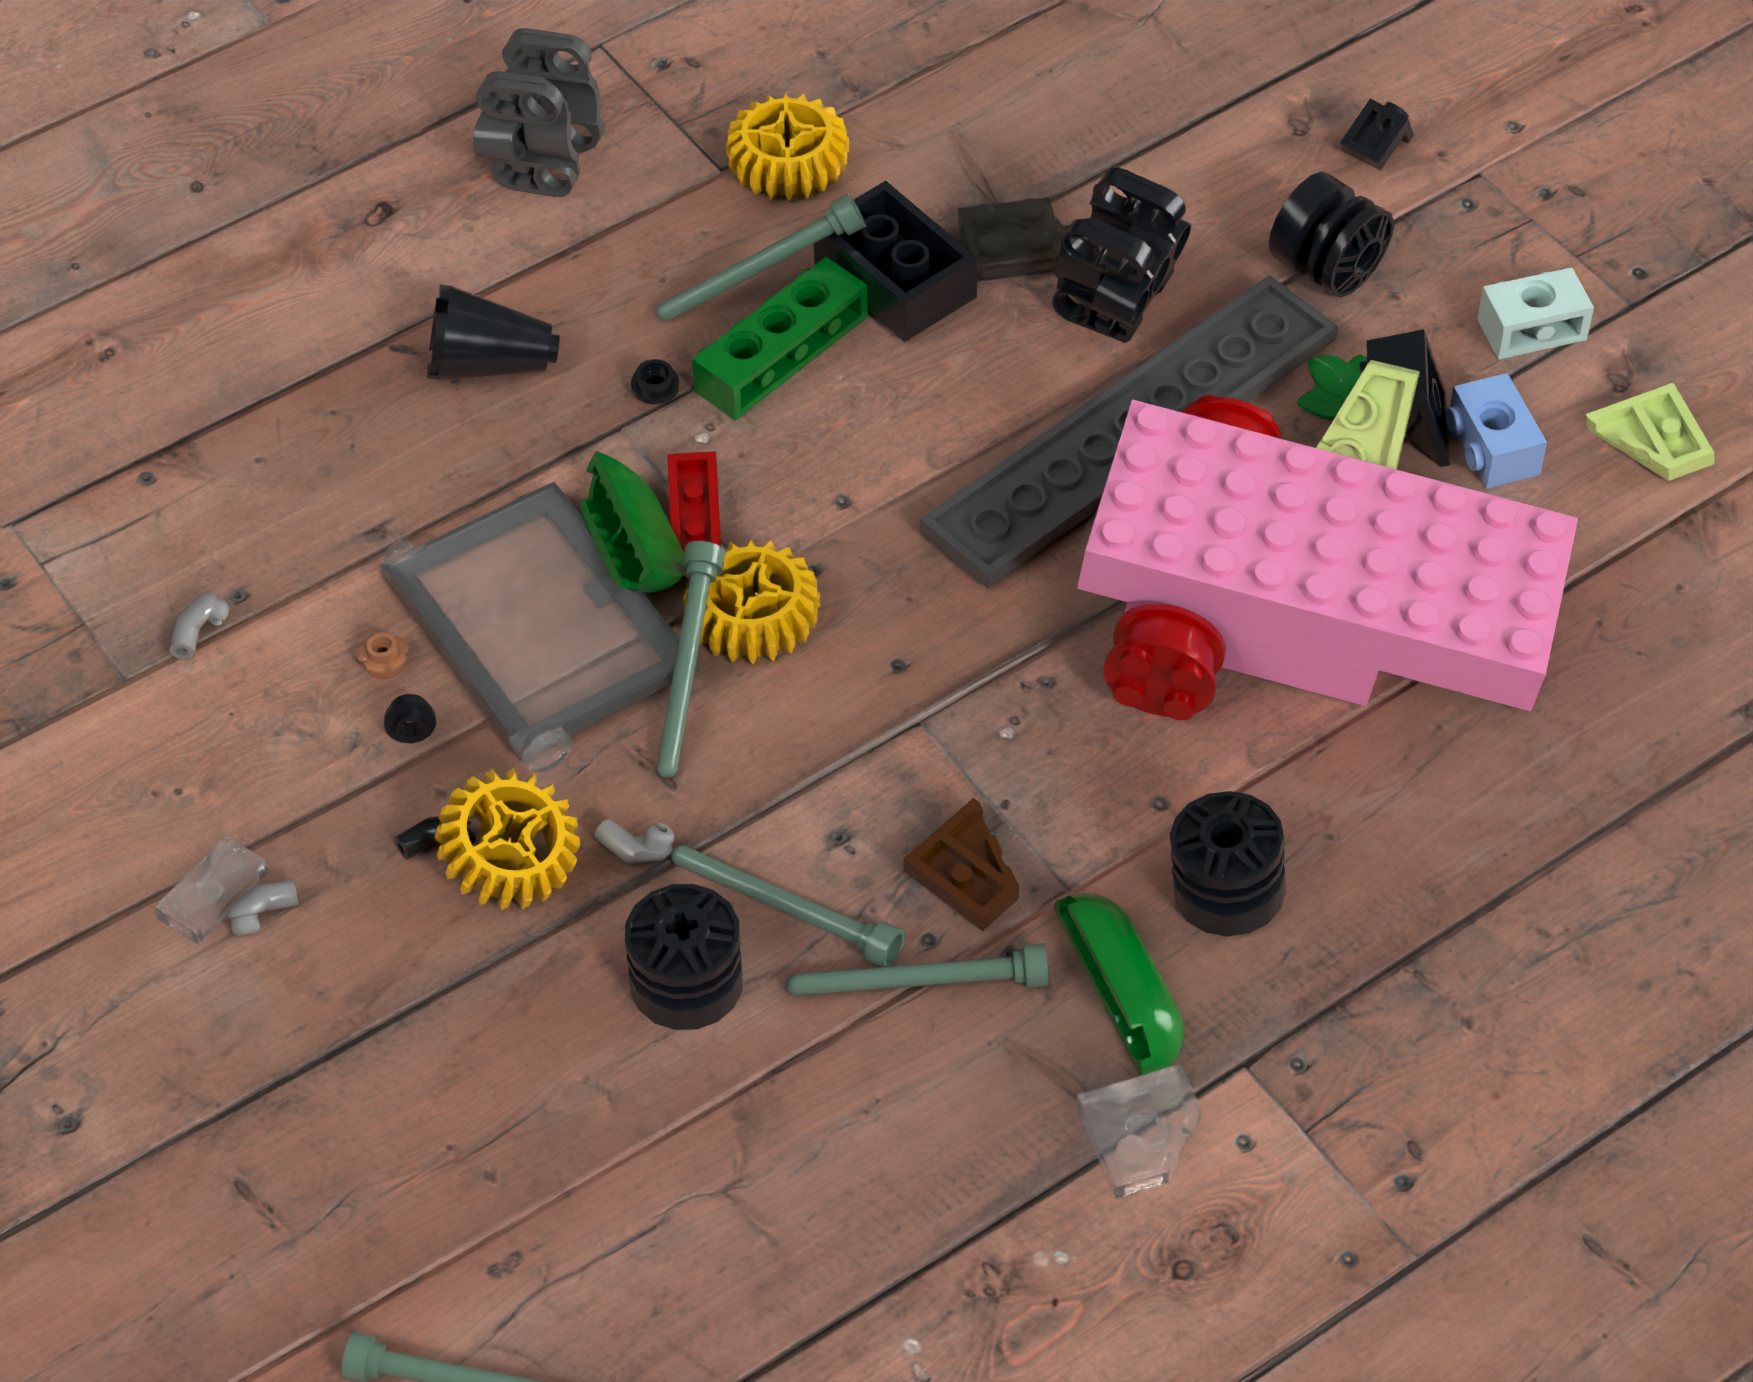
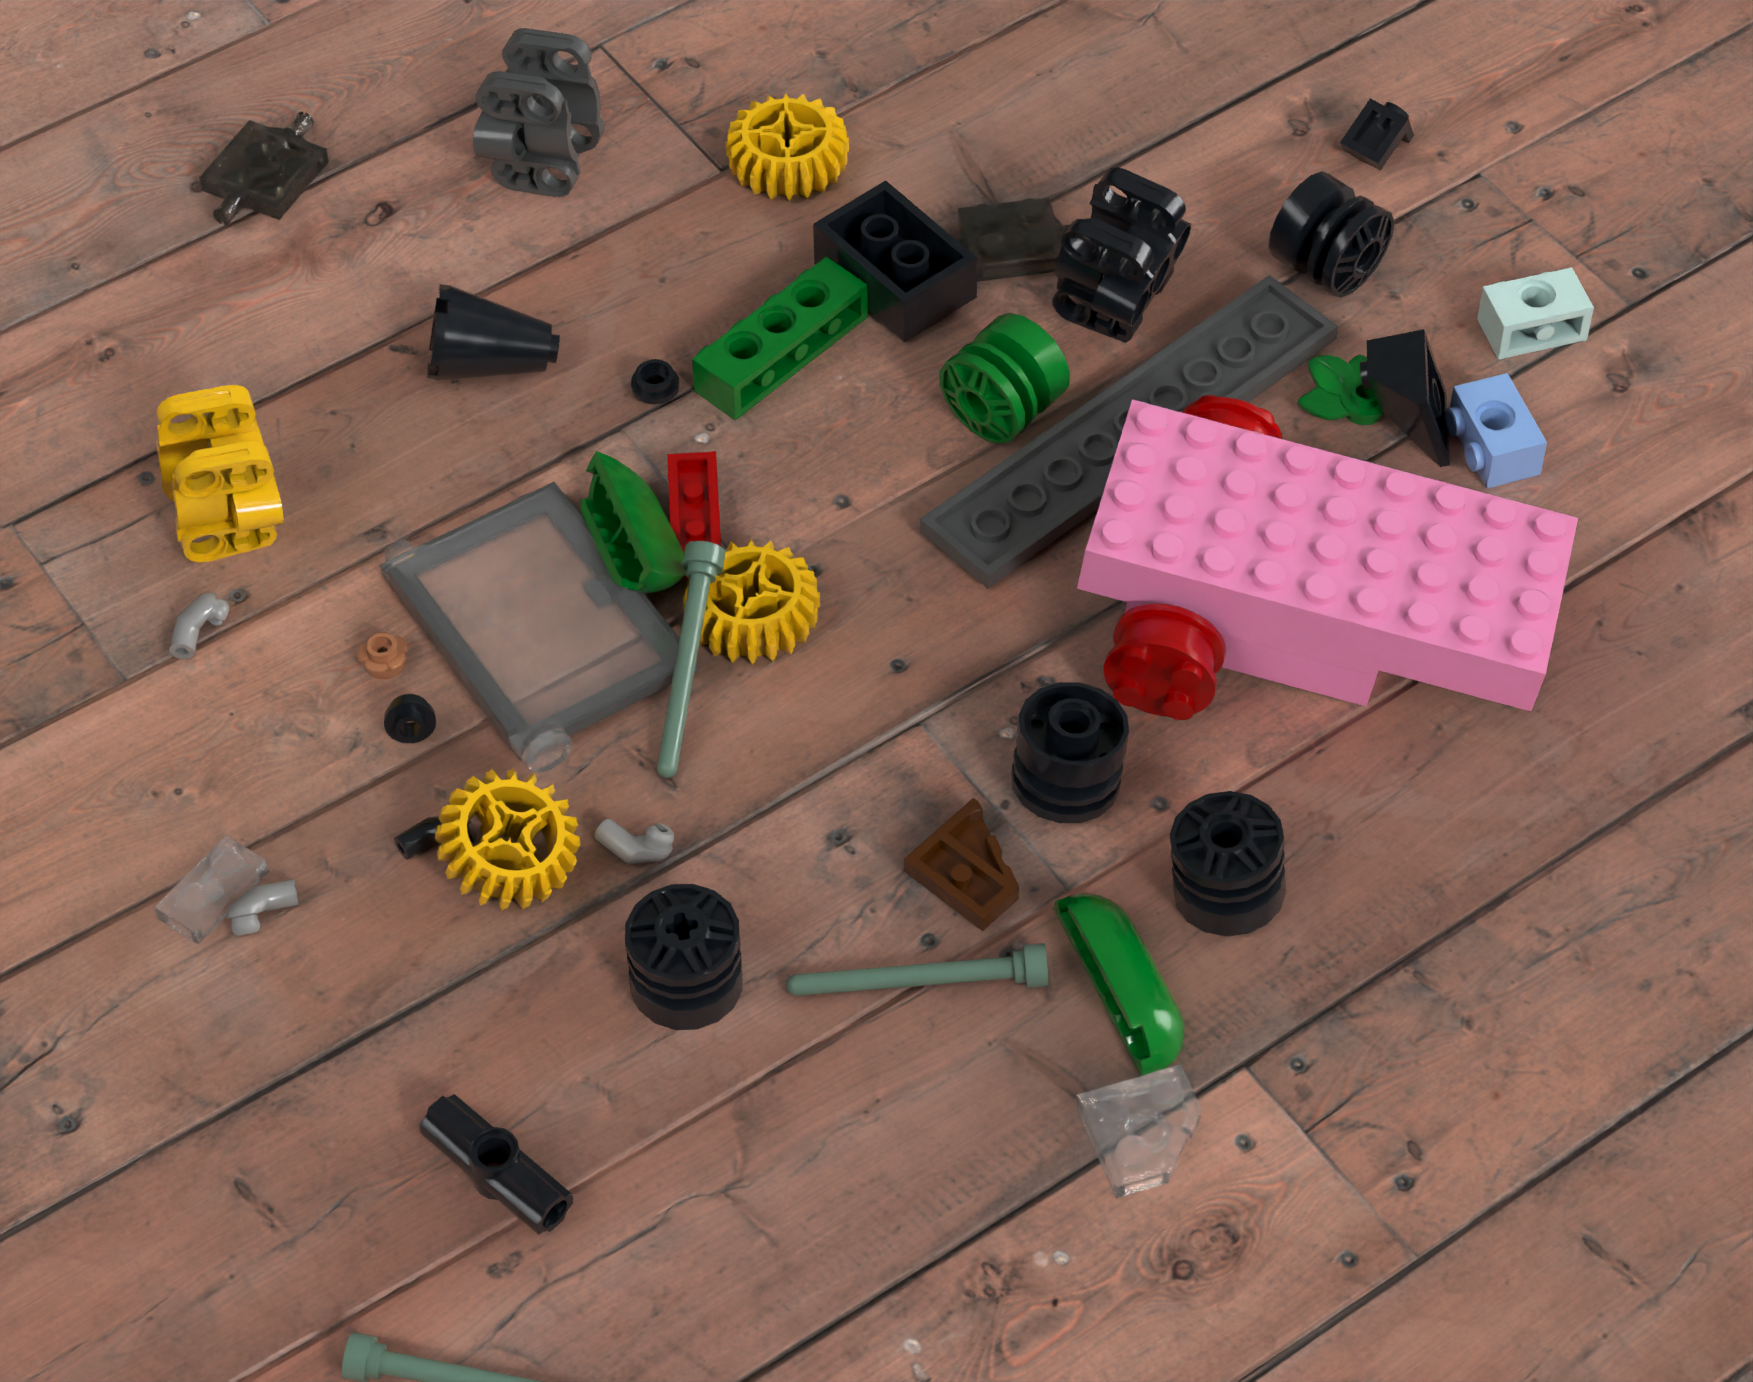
(222, 487): none -> yellow piece
(264, 169): none -> clear smoke plate
(516, 1183): none -> black piece
(839, 218): sand green piece -> none
(878, 942): sand green piece -> none
(1004, 378): none -> green wheel
(1069, 752): none -> black wheel
(1374, 416): yellowish green wing -> none
(1655, 432): yellowish green wing -> none

